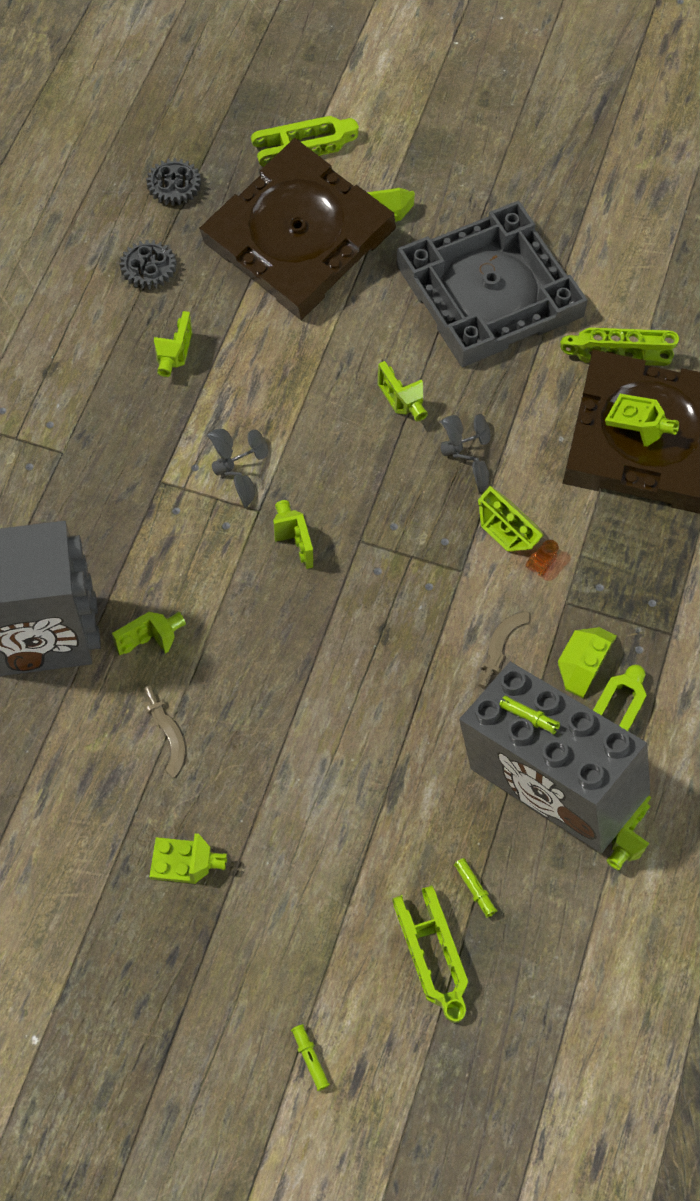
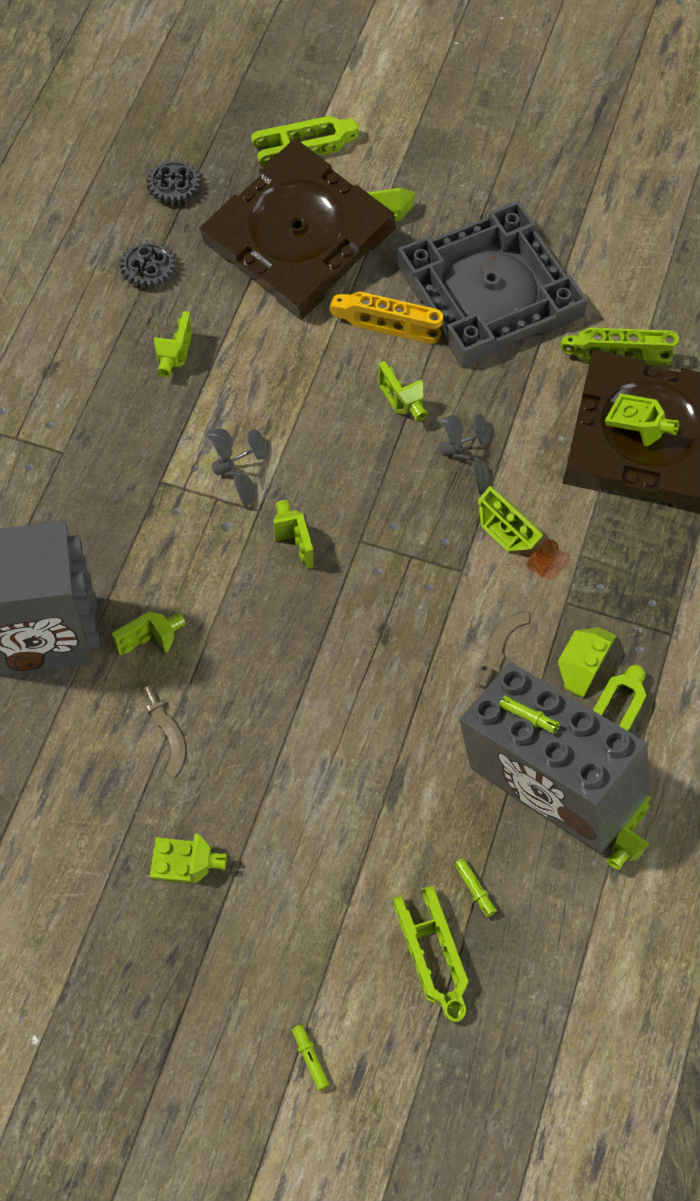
(414, 318): none -> yellow piece

